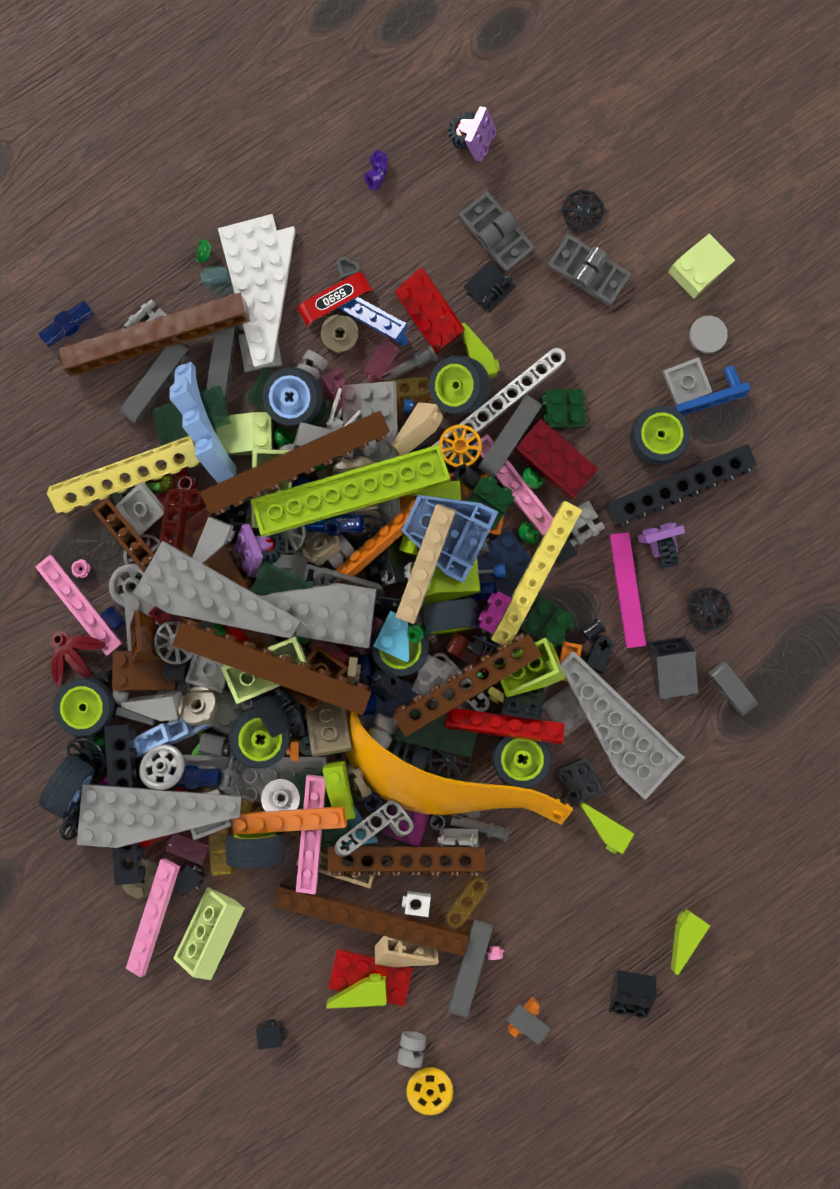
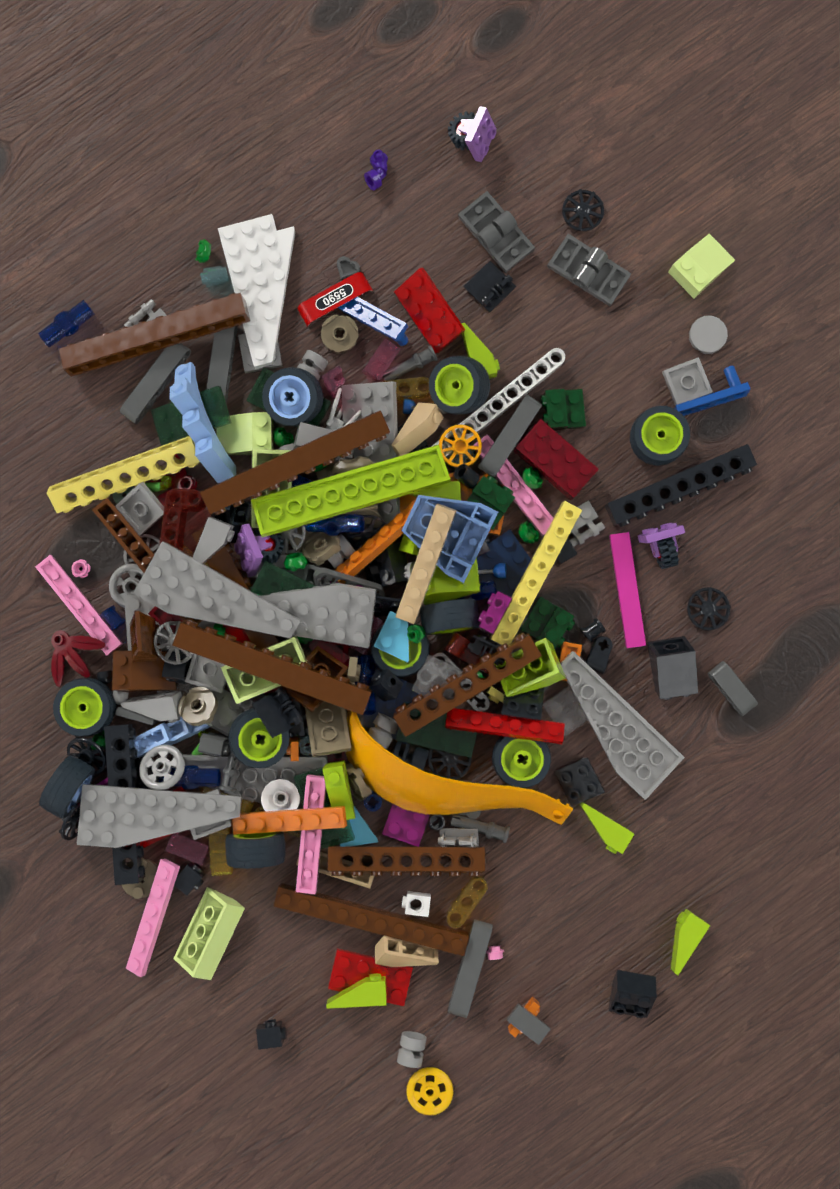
(295, 561): none -> green plate
(369, 831): light grey beam -> none

